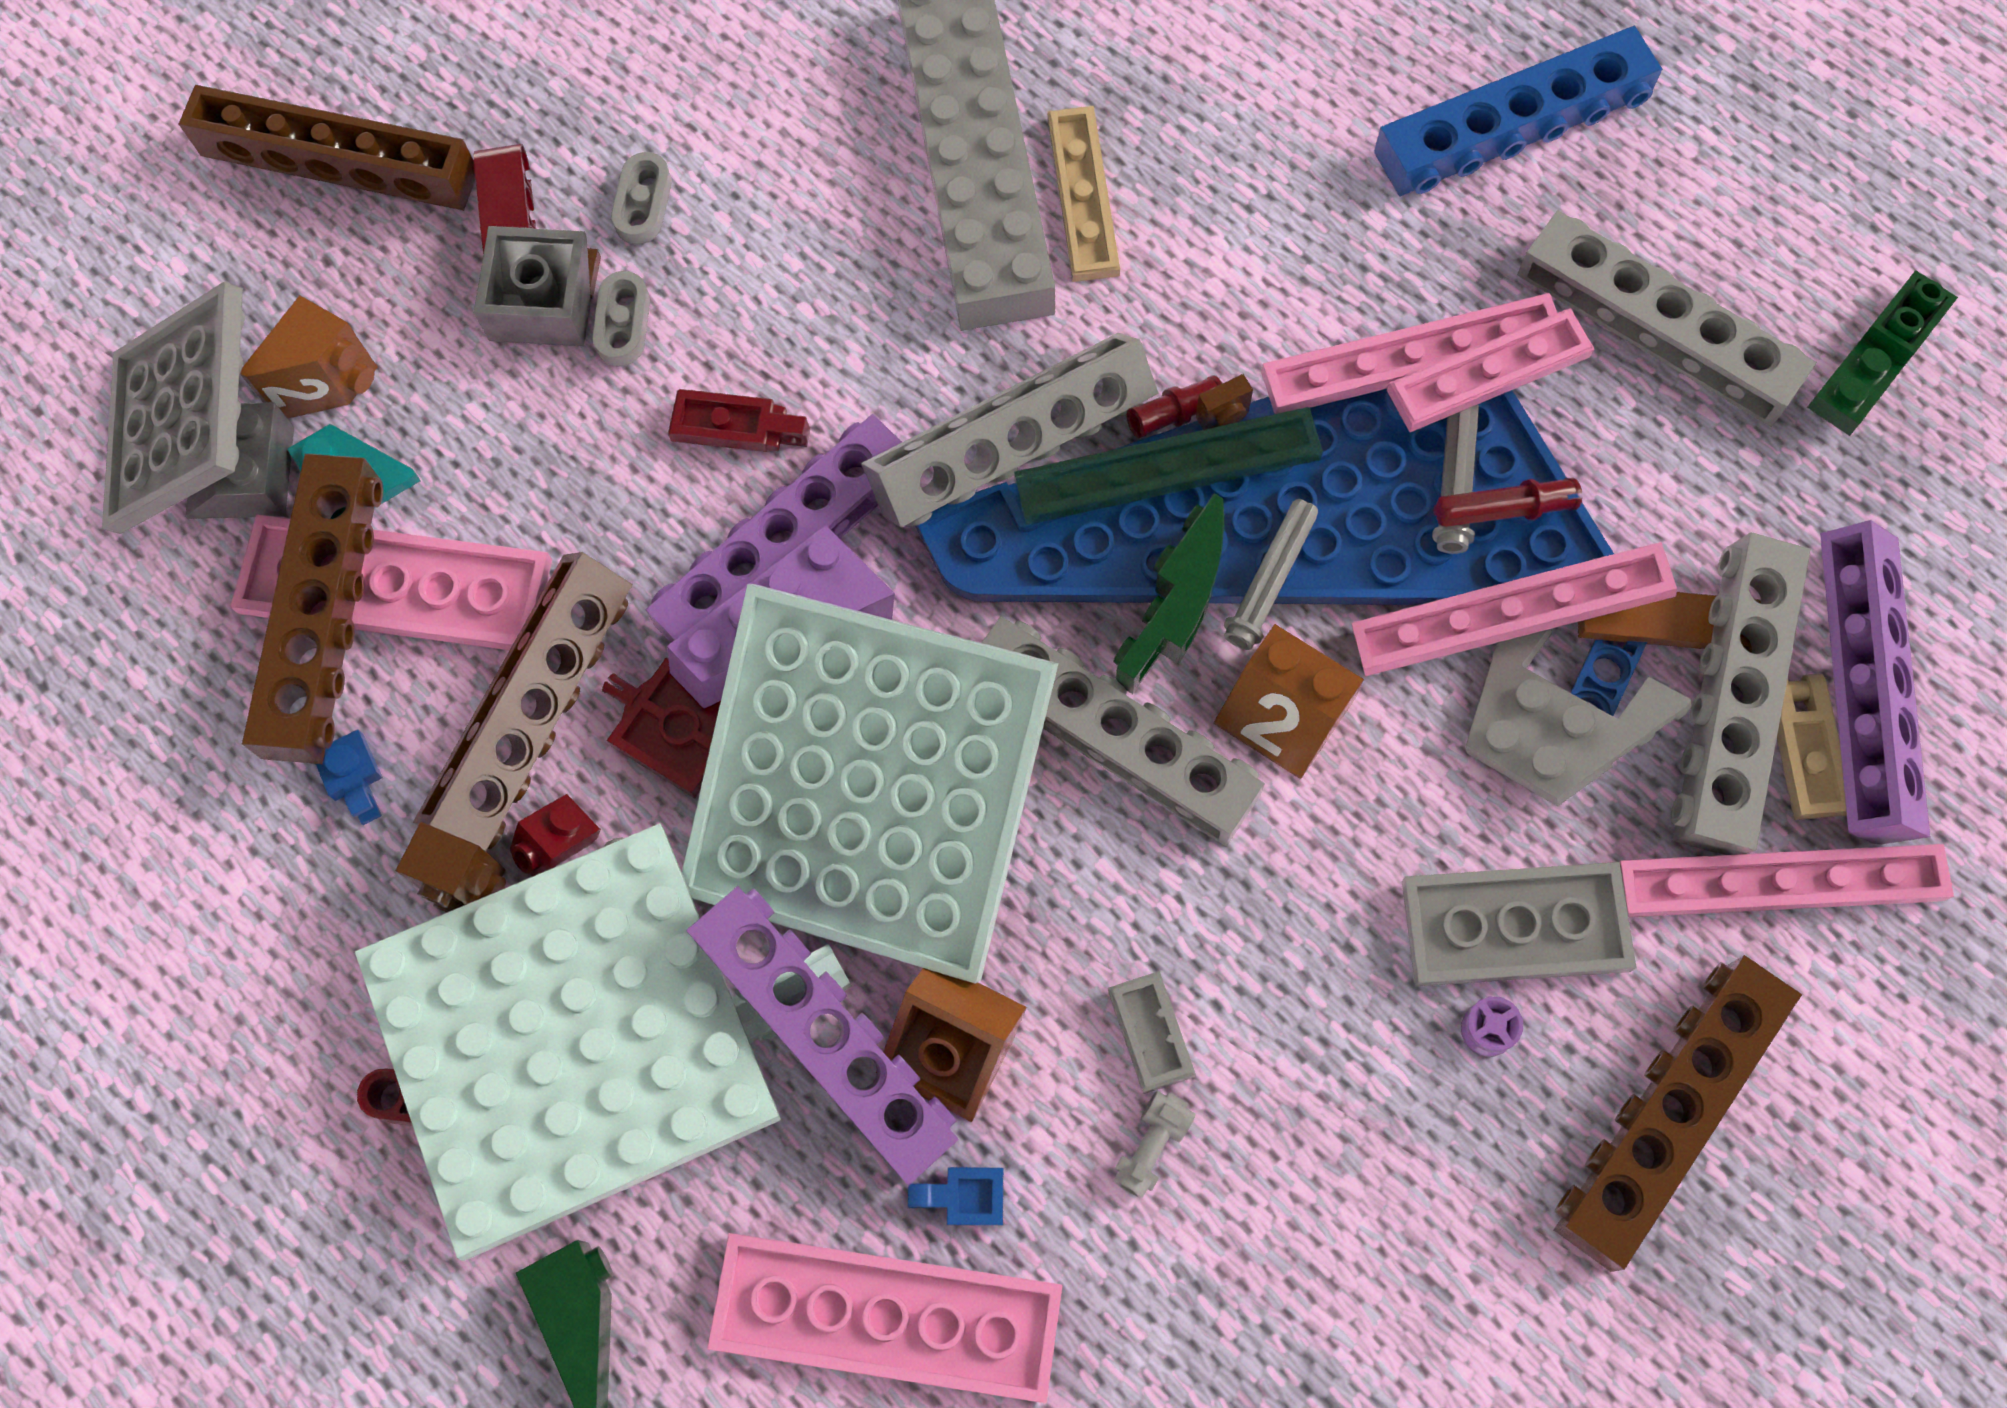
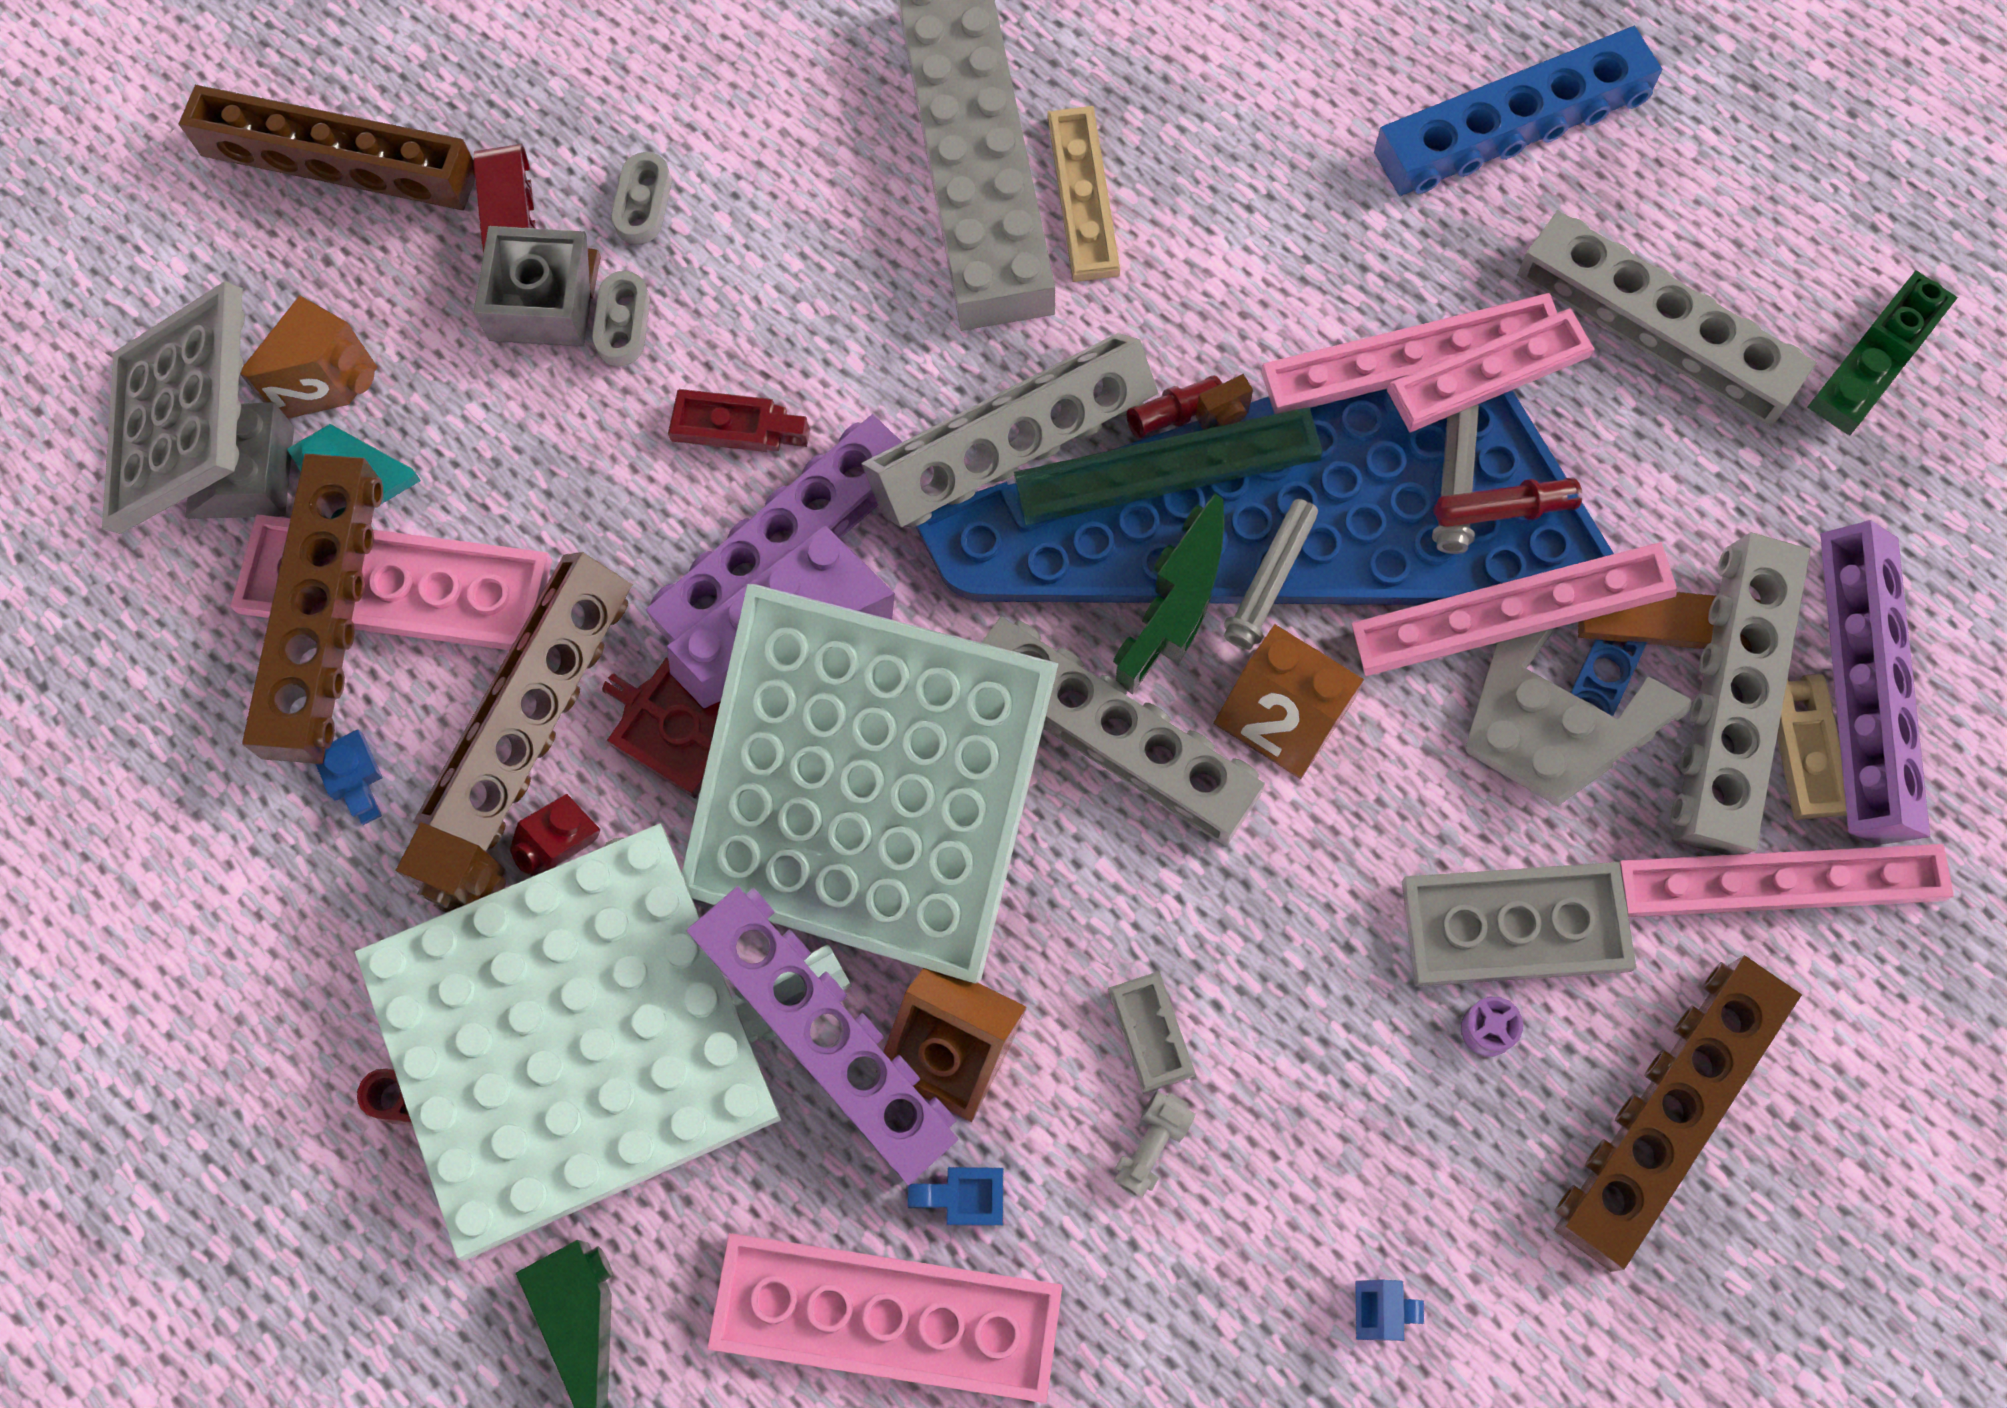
(1384, 1311): none -> blue tile

